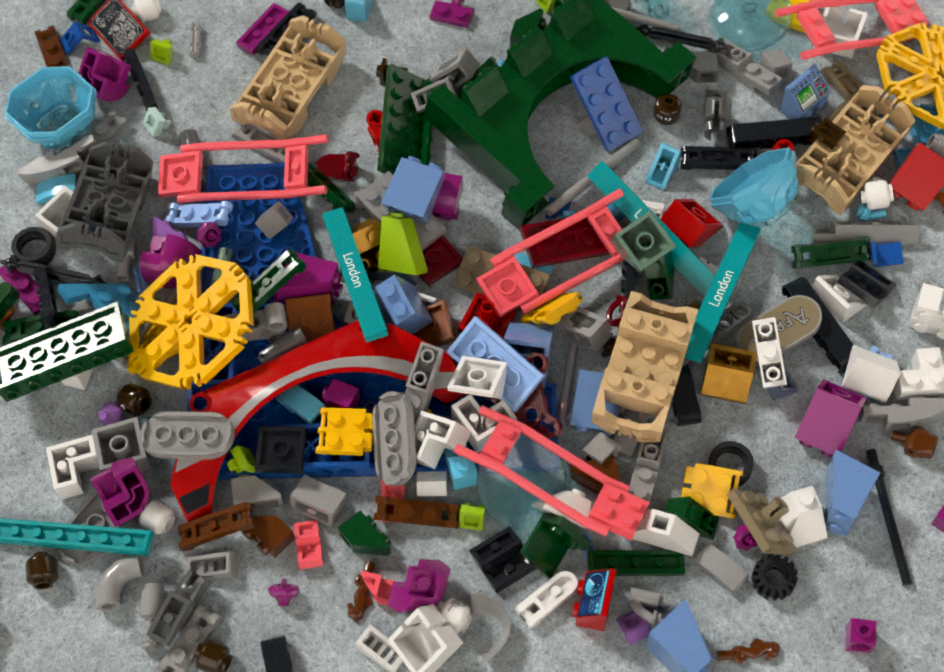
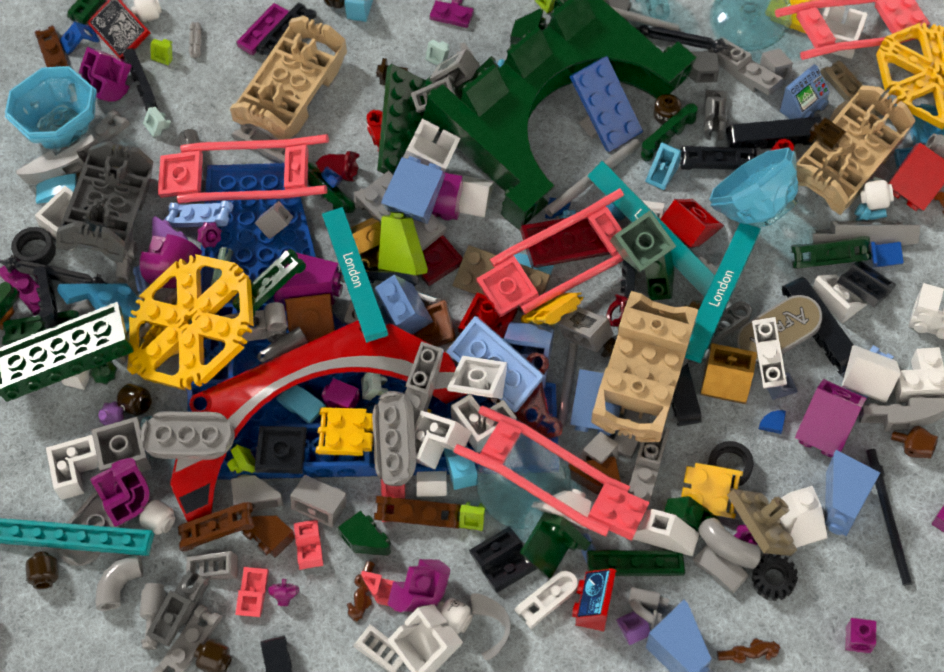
(104, 373): none -> dark green piece
(252, 592): none -> coral slope
(331, 177): none -> blue tile
(371, 385): none -> light aqua tile
(429, 152): none -> white piece
(437, 52): none -> light aqua tile
(475, 195): none -> white slope
(673, 126): none -> dark green plate
(729, 546): none -> light grey cylinder
(773, 421): none -> blue tile

